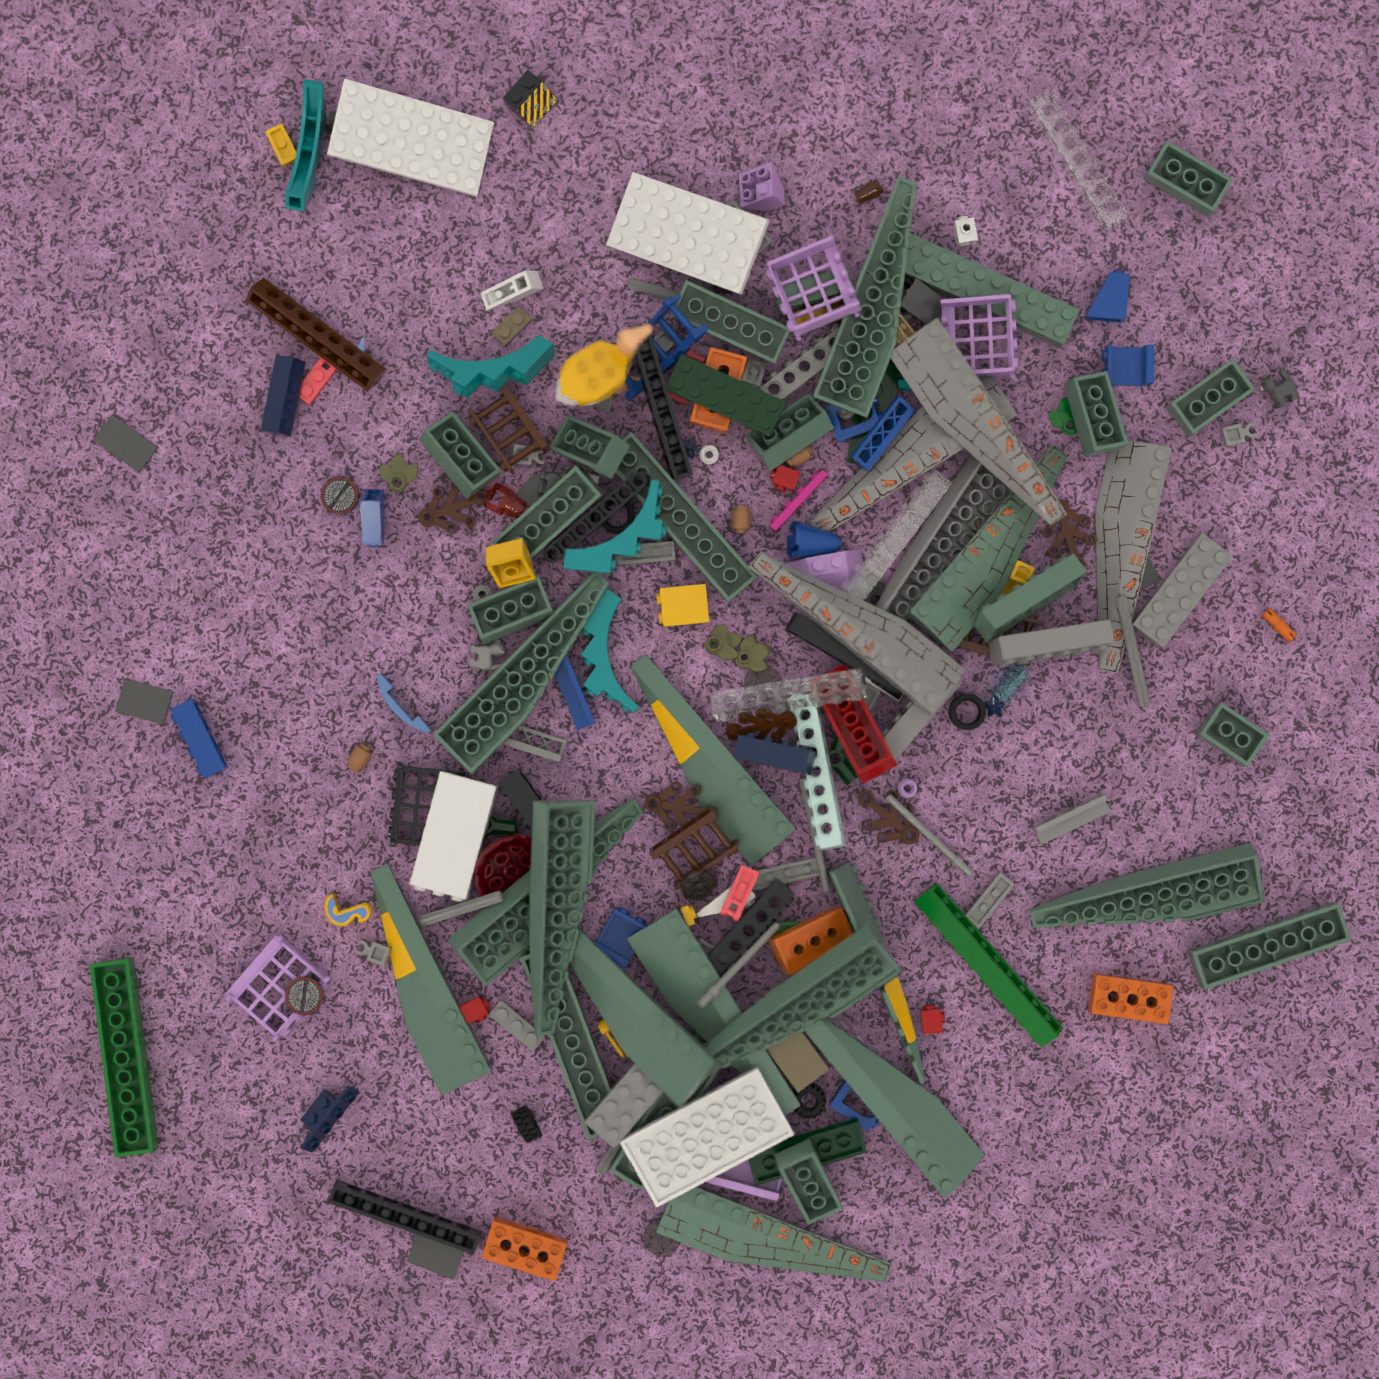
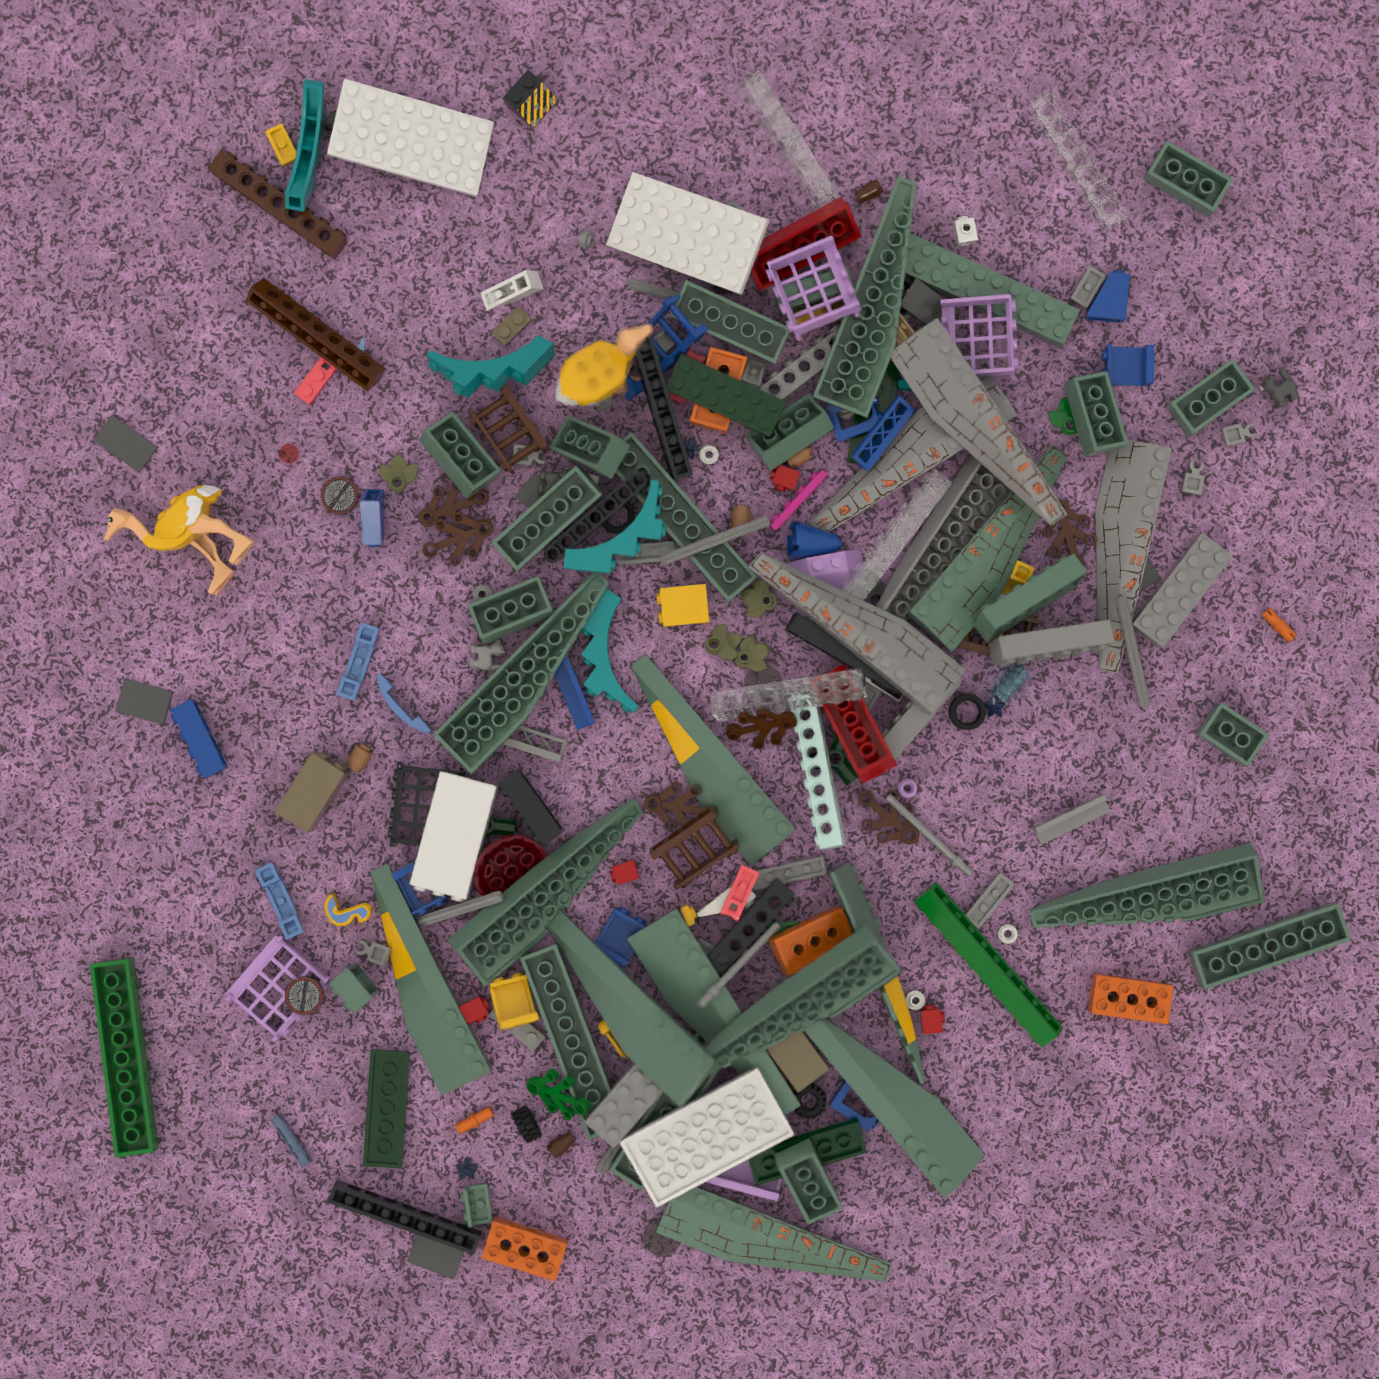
(184, 524): none -> animal
(220, 168): none -> reddish brown brick
(281, 900): none -> medium blue slope
(283, 395): dark blue brick -> none
(288, 453): none -> clear red tile
(296, 1148): none -> sand blue pin
(312, 791): none -> dark tan brick
(324, 1114): dark blue bracket -> none
(354, 987): none -> sand green brick
(358, 661): none -> medium blue slope
(386, 1108): none -> dark green plate
(415, 905): none -> blue panel
(460, 536): none -> reddish brown plant
(466, 1169): none -> dark blue plant
(474, 1120): none -> orange pin
(477, 1204): none -> sand green bracket
(510, 504): clear red piece -> none
(510, 563): yellow slope -> none
(512, 1002): none -> yellow panel
(537, 1086): none -> green plant
(557, 894): sand green wedge -> none
(561, 1144): none -> reddish brown cone
(586, 240): none -> light grey plate
(624, 872): none -> red brick
(699, 884): clear smoke tile -> none
(714, 540): none -> light grey axle
(756, 597): none -> olive plate
(761, 189): lavender slope -> none
(775, 754): dark blue brick -> none
(787, 139): none -> clear brick
(818, 852): light grey bar -> none
(830, 220): none -> red brick
(911, 995): none -> white plate
(1012, 938): none -> white plate
(1087, 287): none -> light grey plate
(1193, 481): none -> light grey plate

